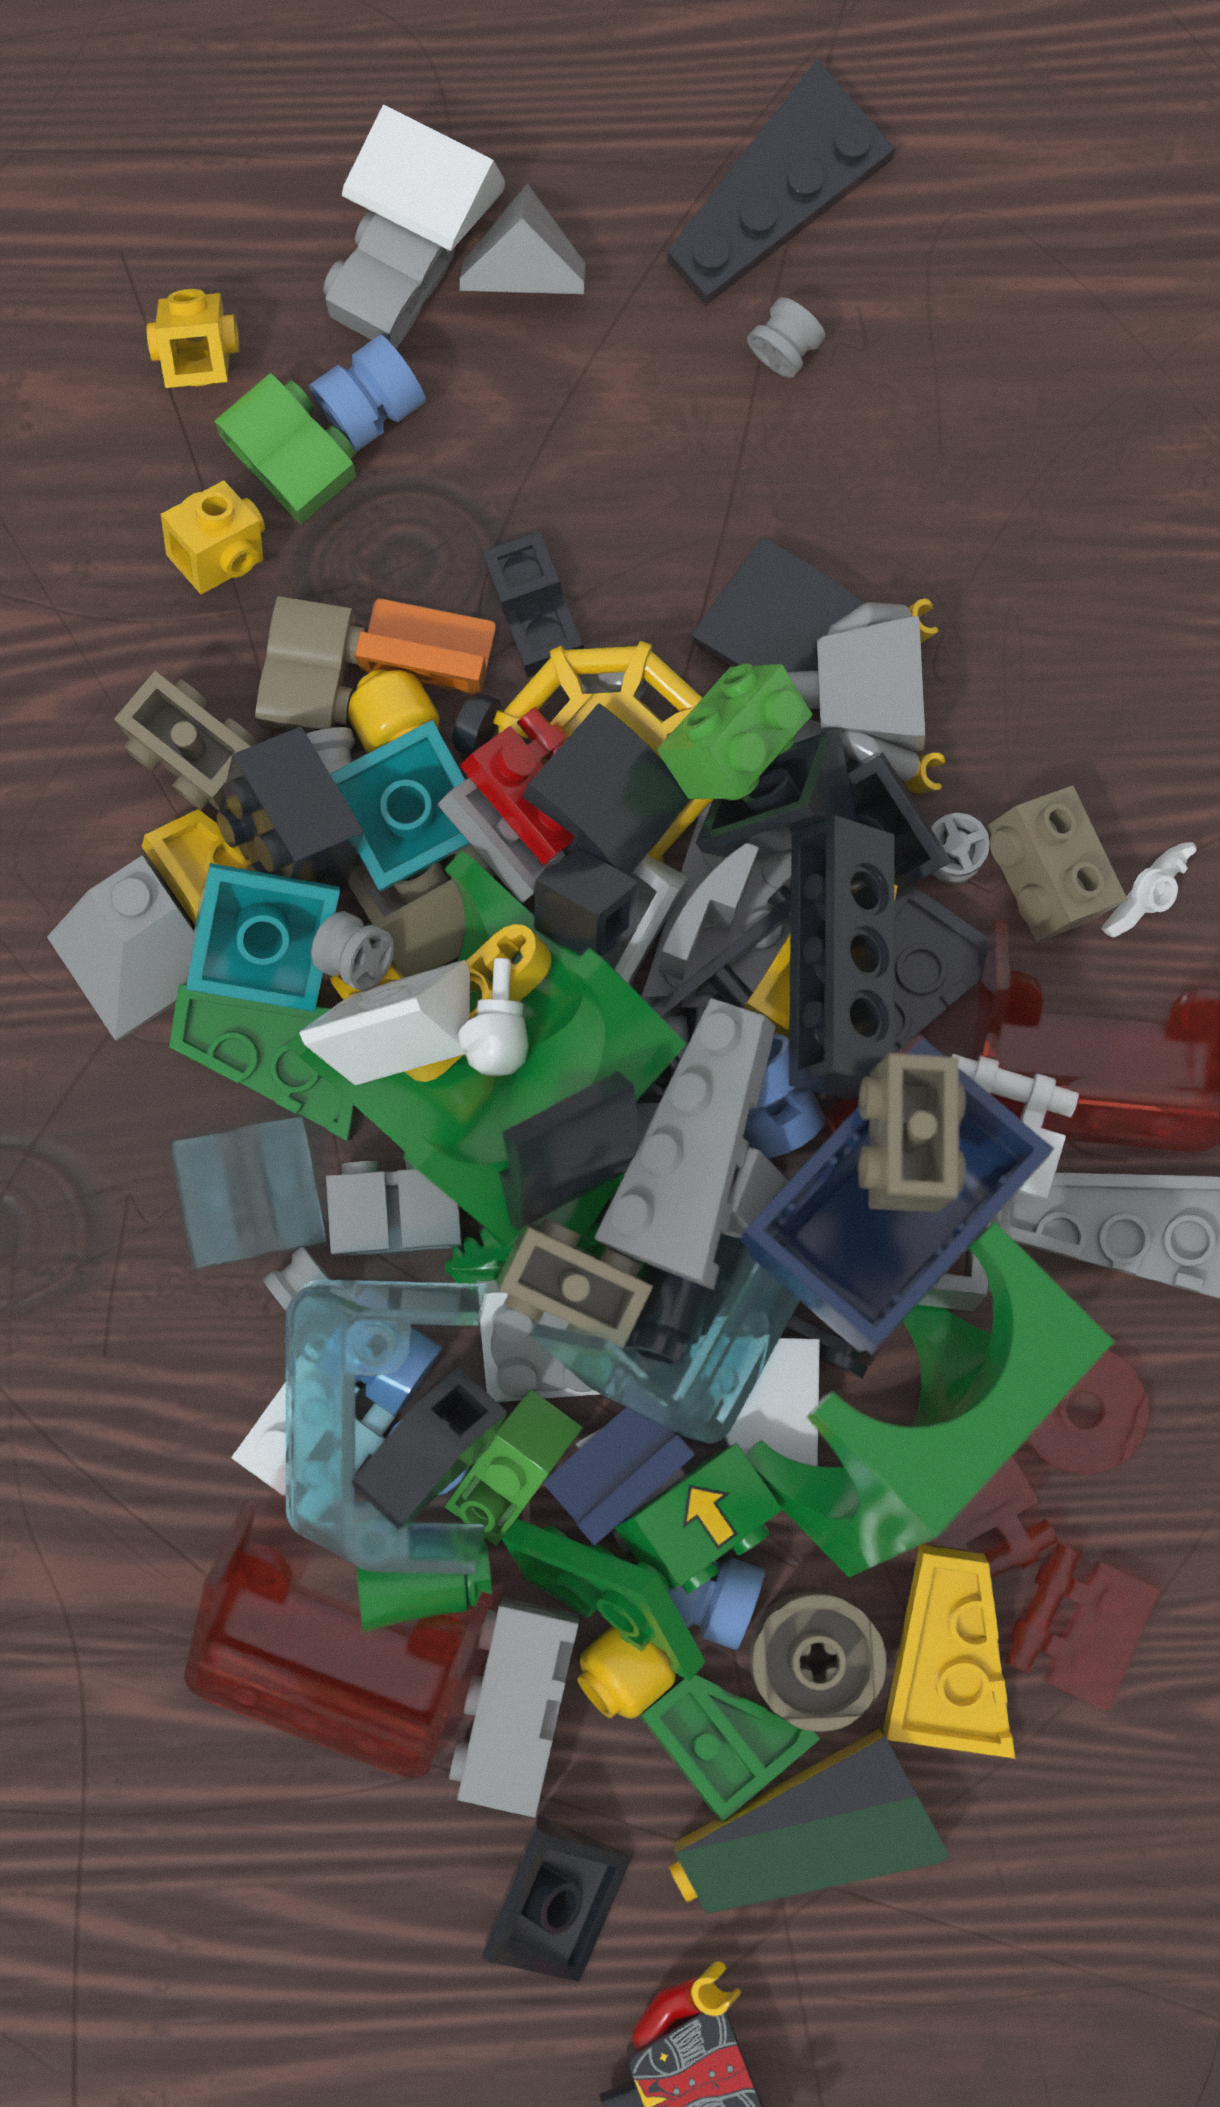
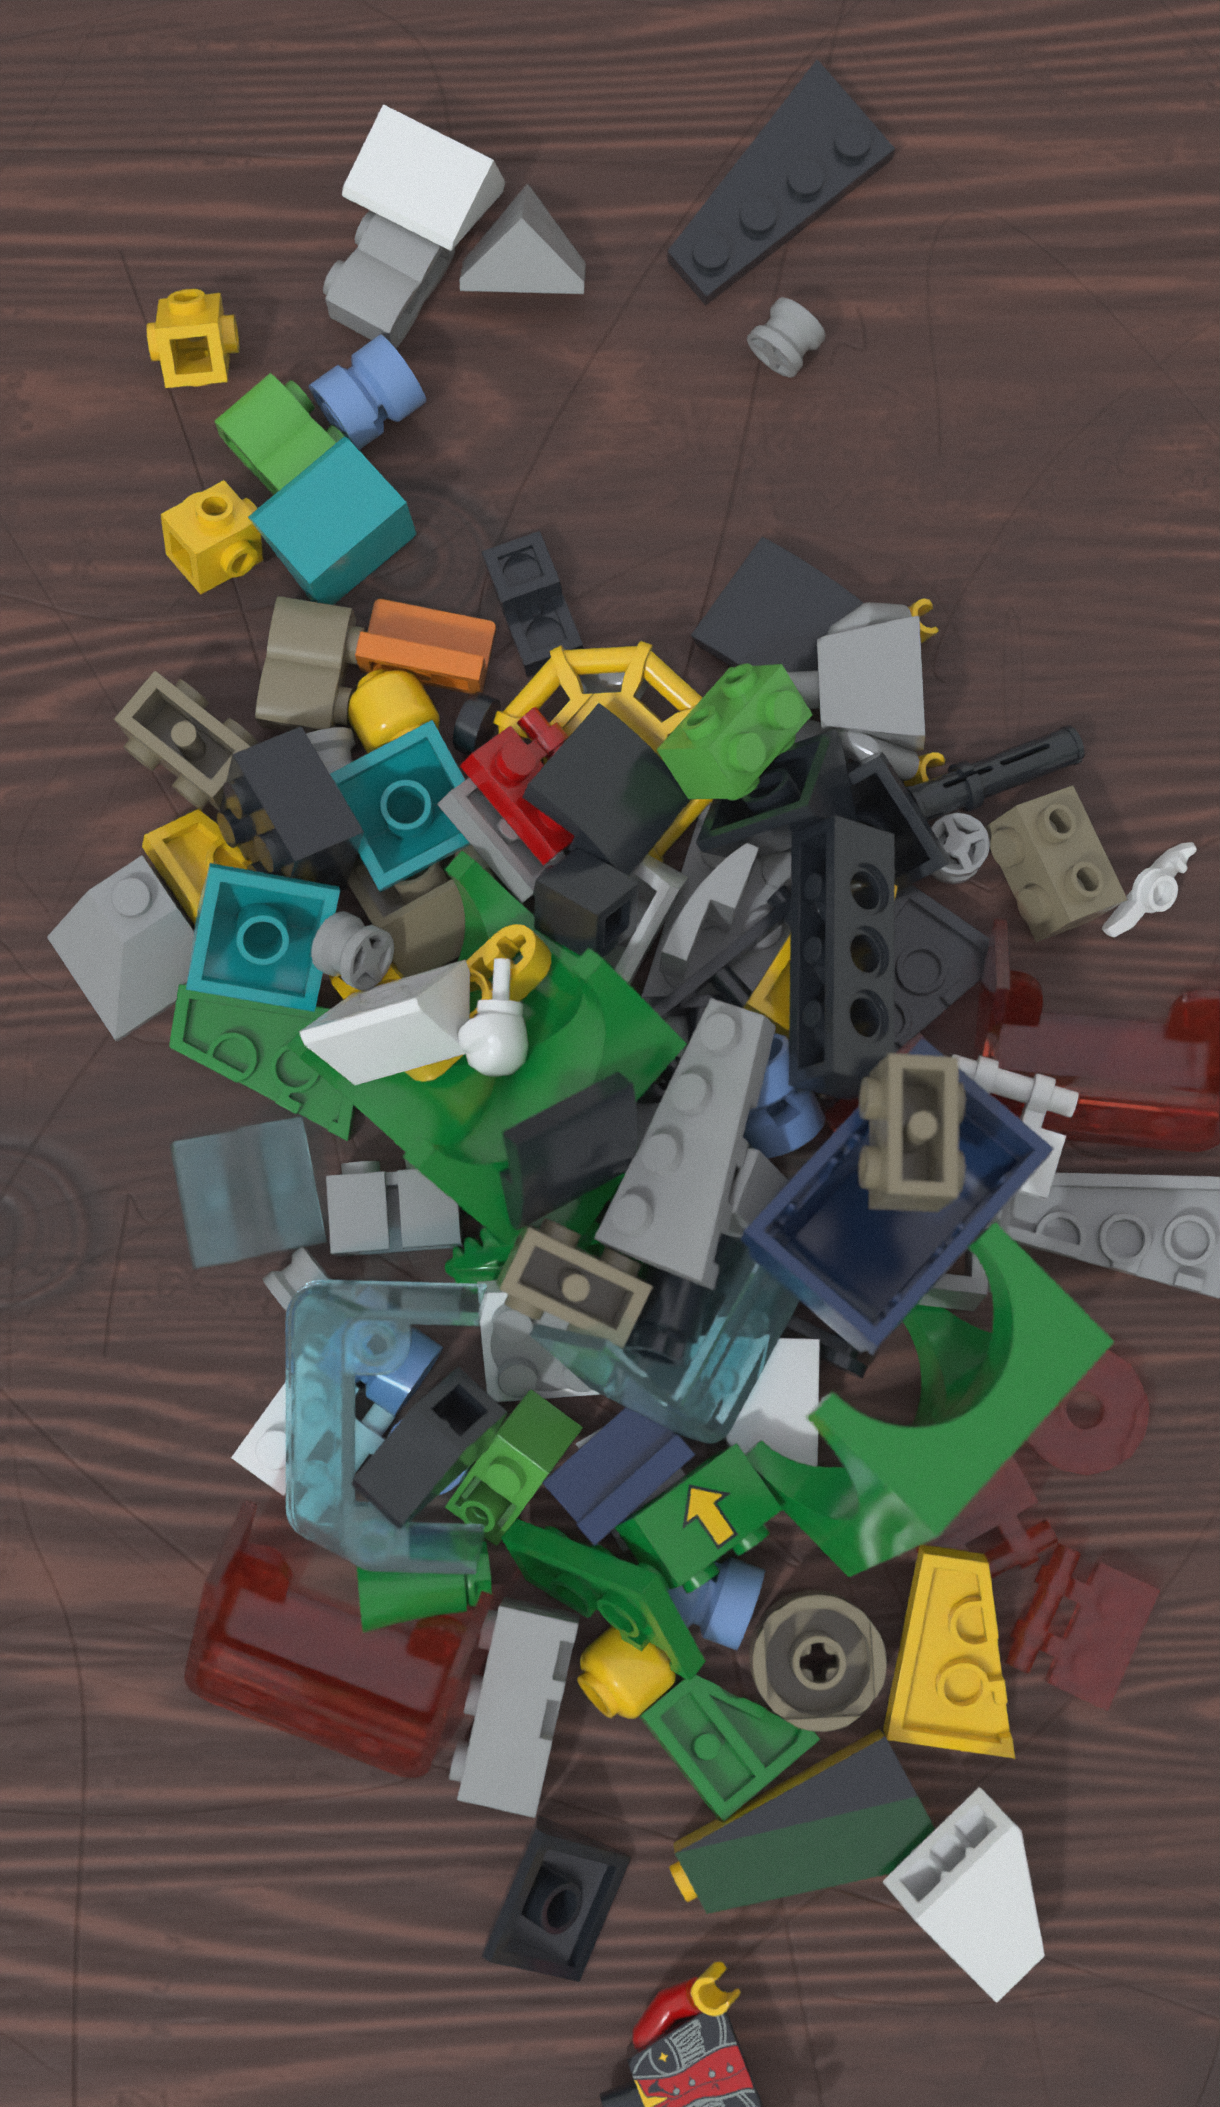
(335, 523): none -> teal slope
(969, 784): none -> black pin
(975, 1894): none -> white slope

